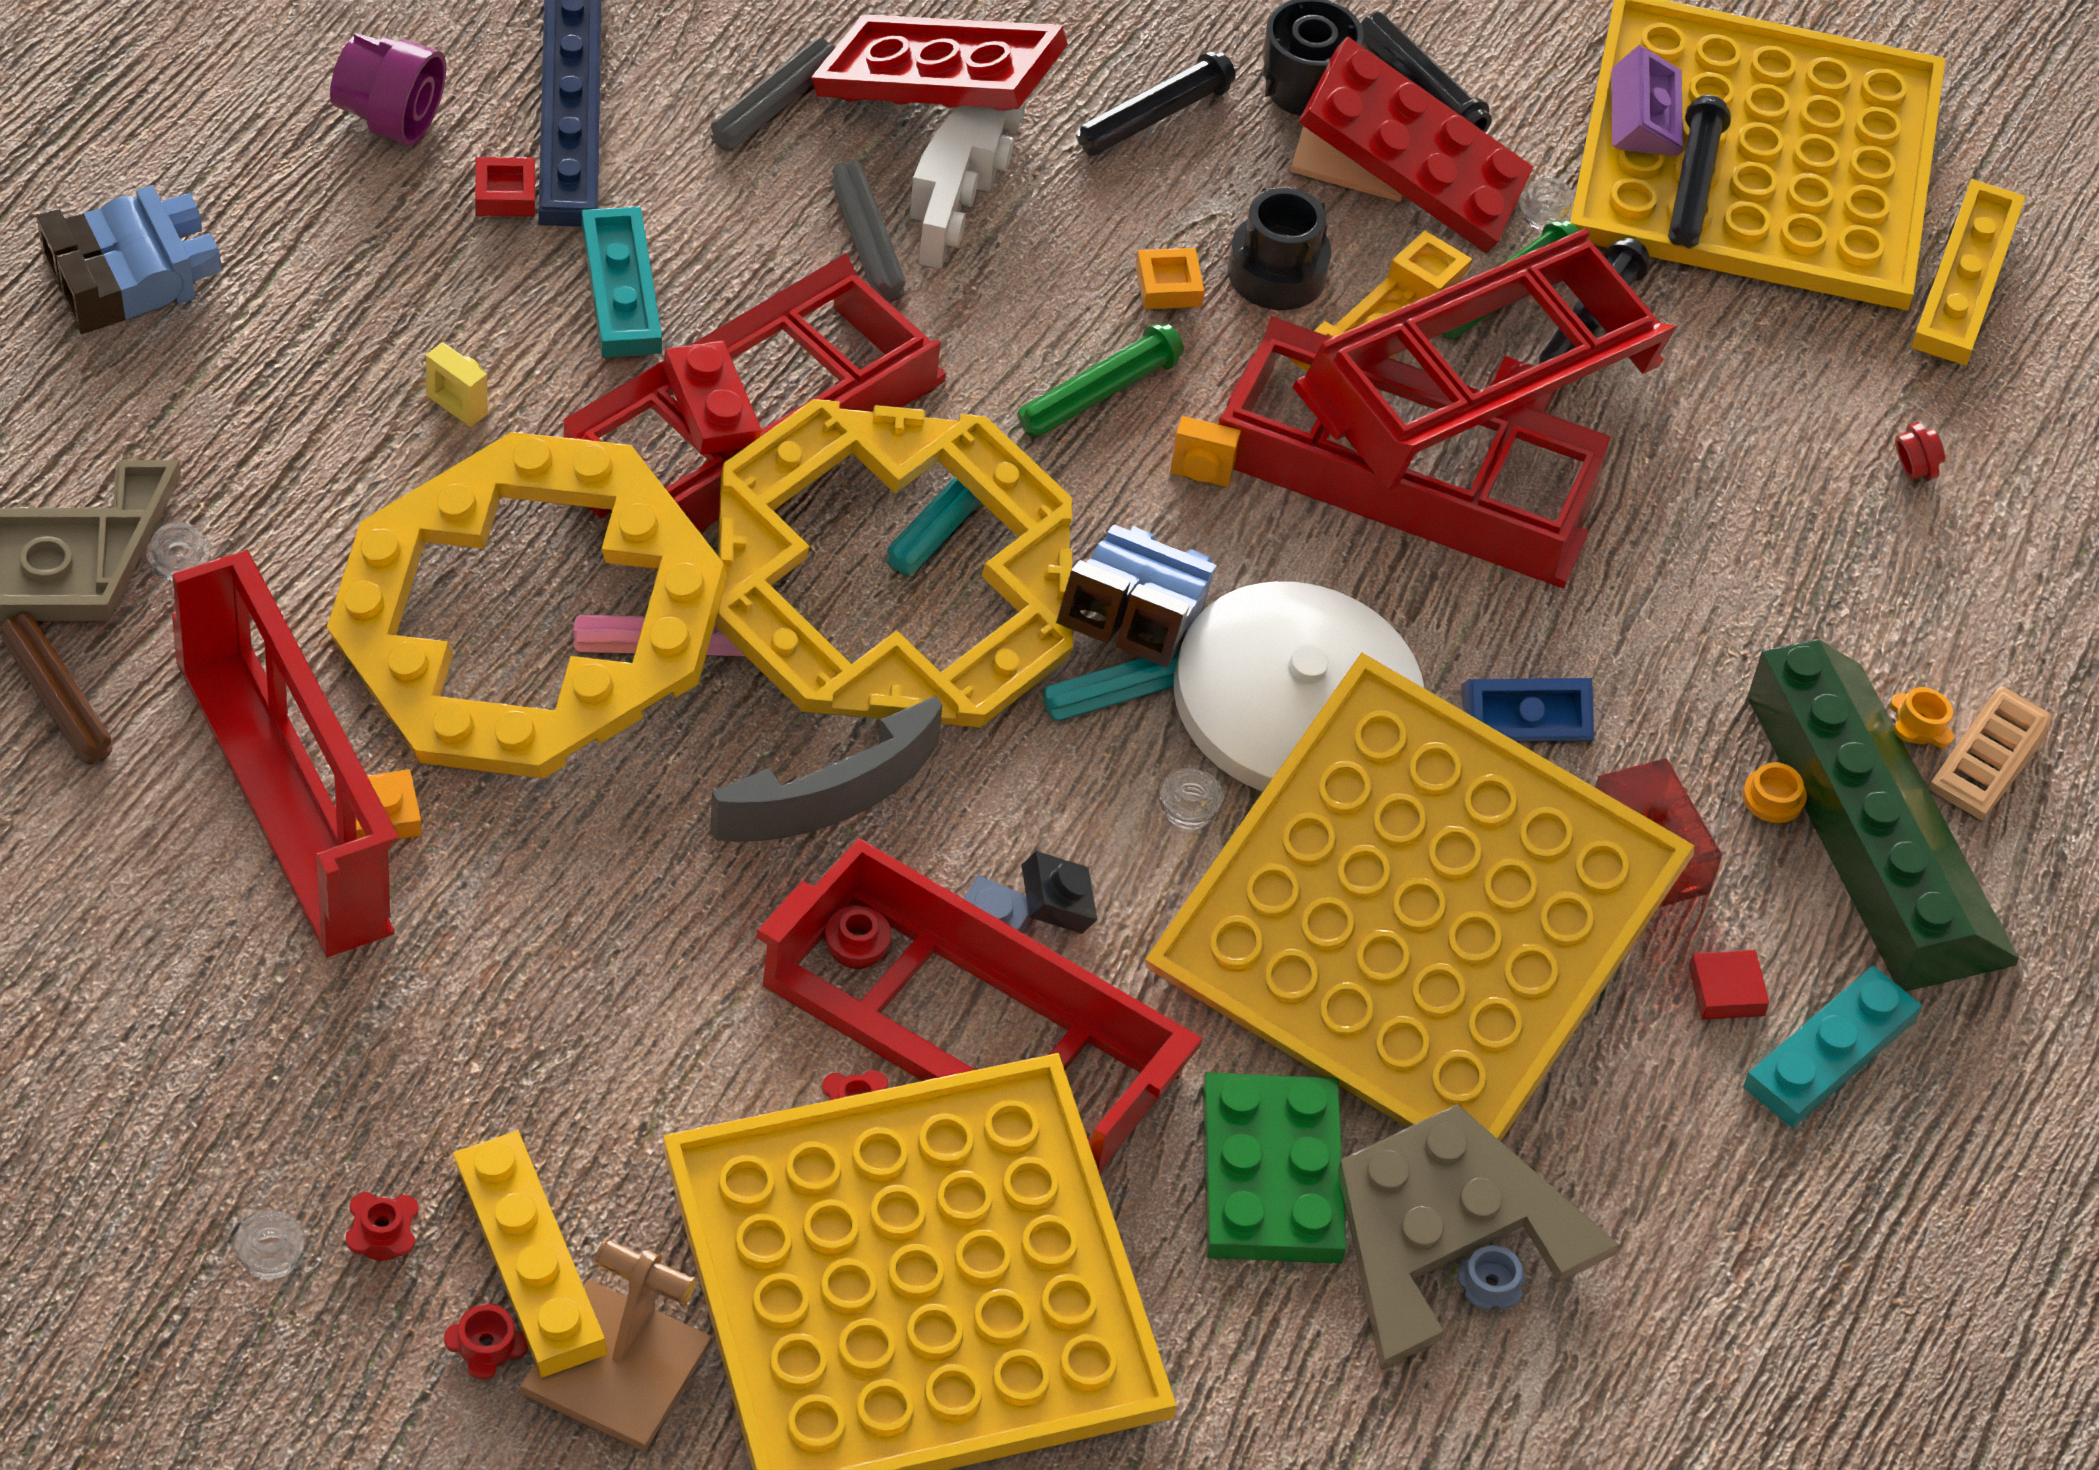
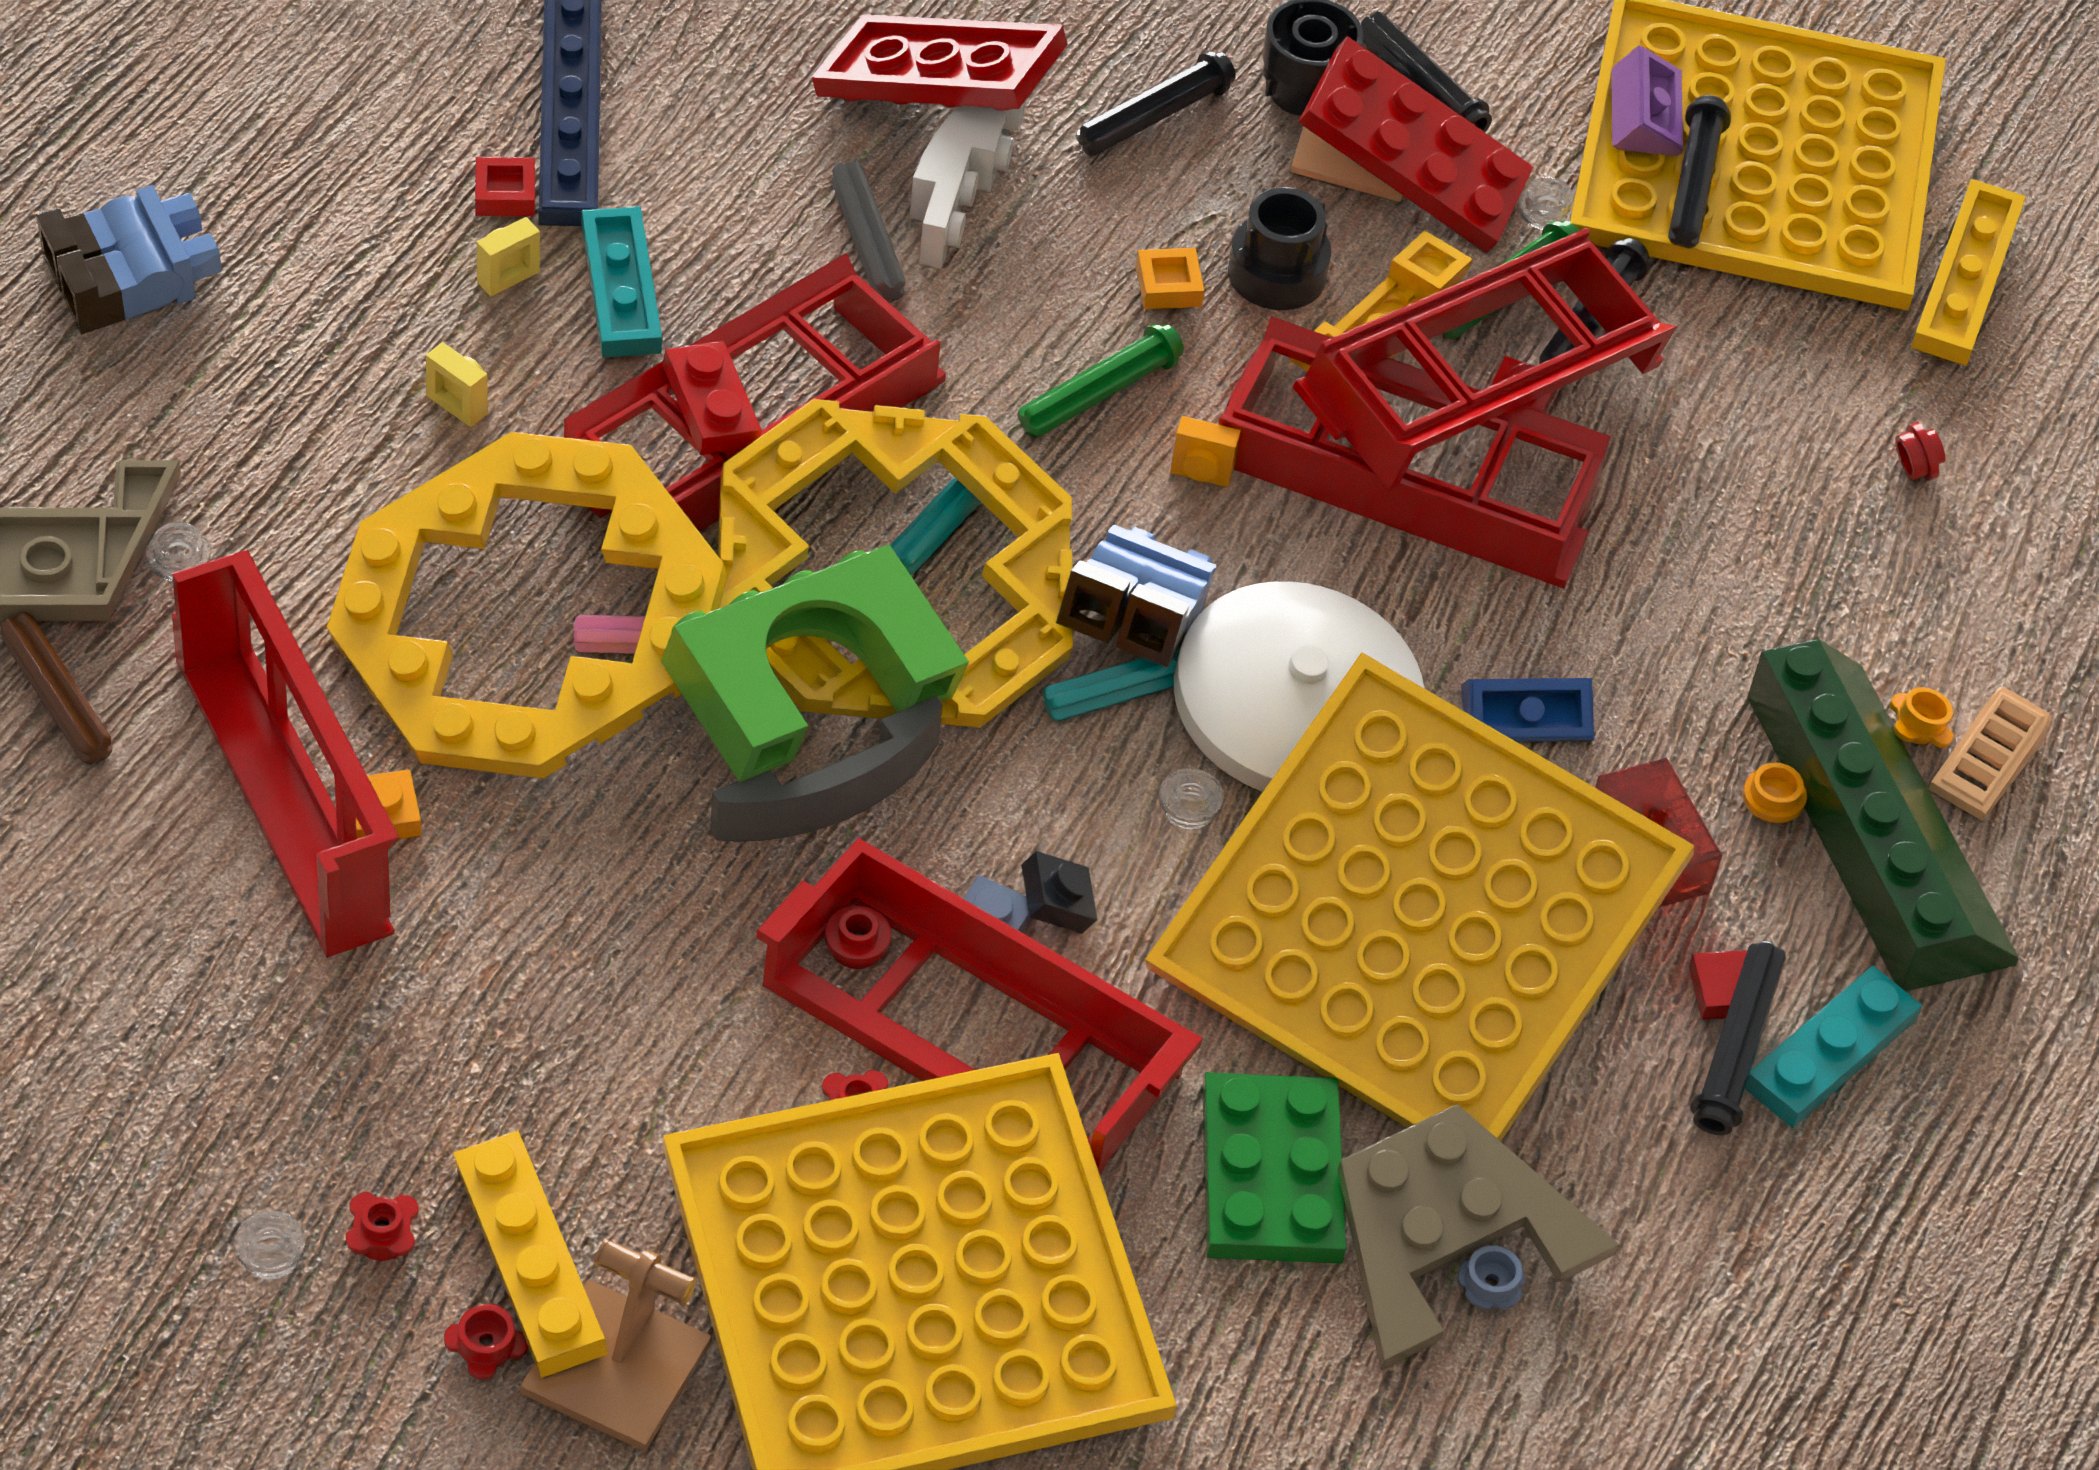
(389, 85): magenta piece -> none
(508, 256): none -> light yellow plate
(770, 95): dark grey axle -> none
(859, 603): none -> bright green arch
(1718, 1105): none -> black axle

